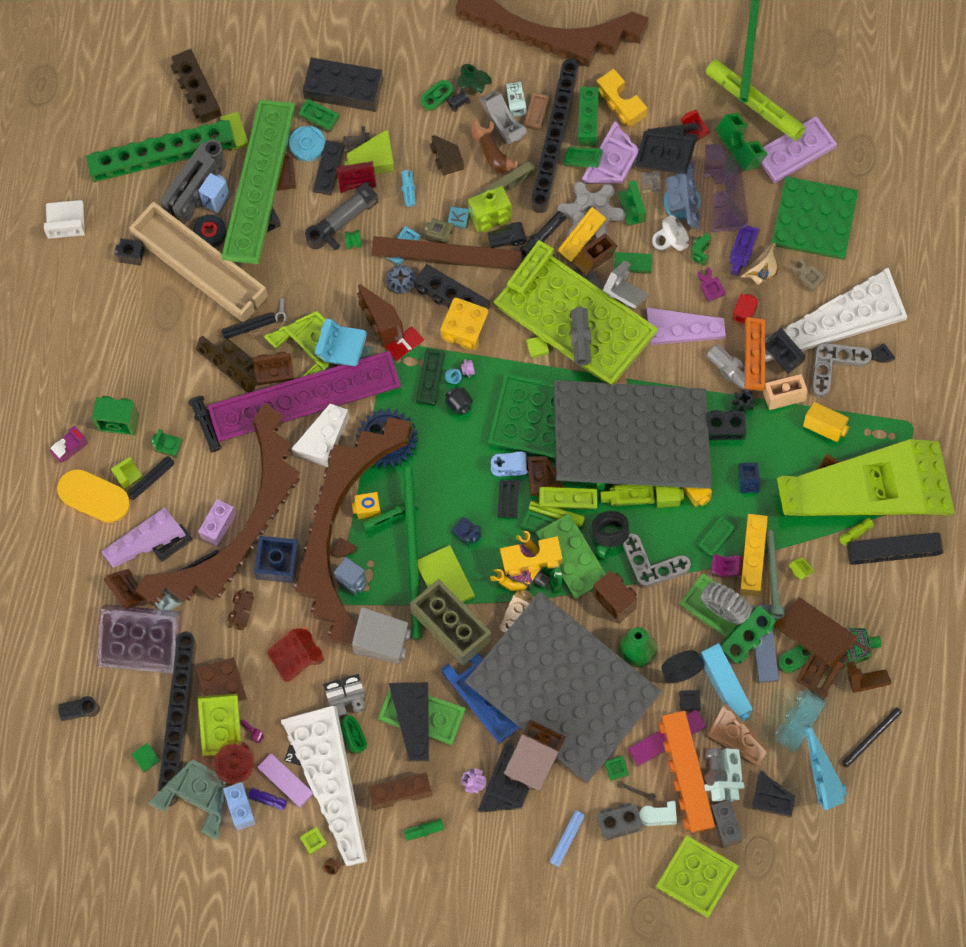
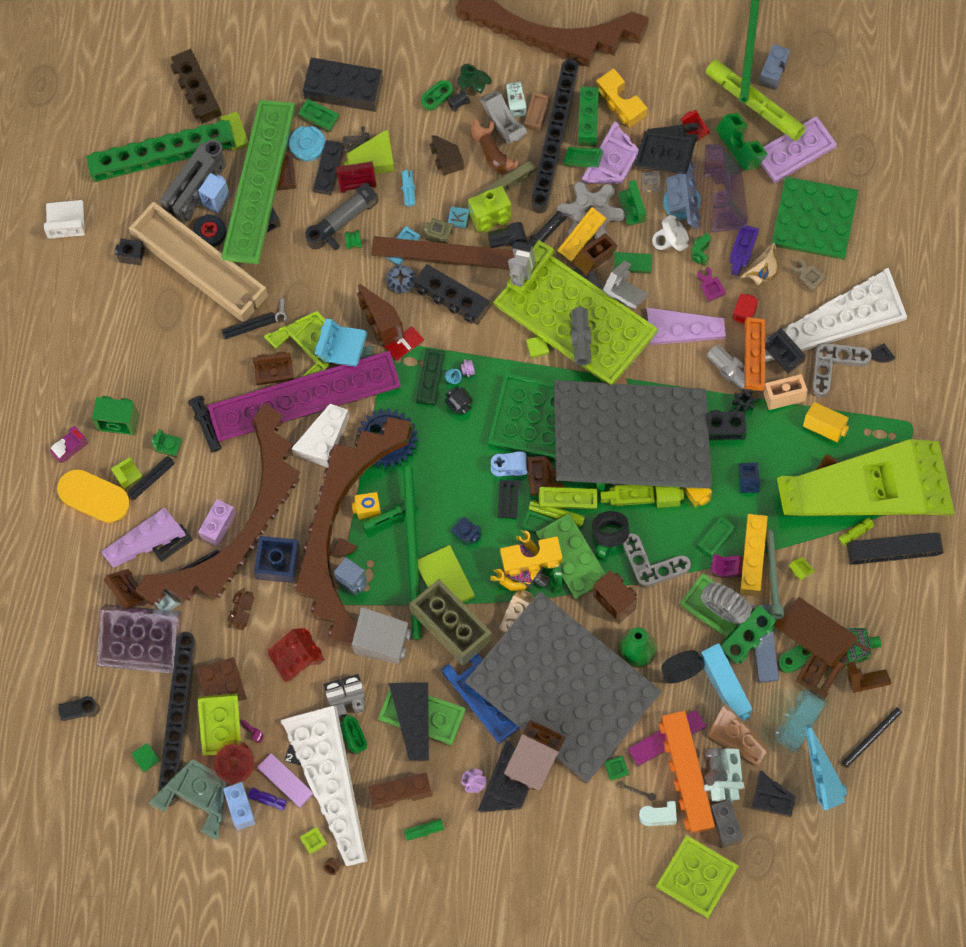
(230, 361): dark brown bracket -> none
(463, 324): yellow bracket -> none
(522, 263): none -> light grey hips
(567, 838): light blue axle -> none
(621, 826): dark grey brick -> none
(690, 700): black tile -> none
(774, 67): none -> sand blue brick

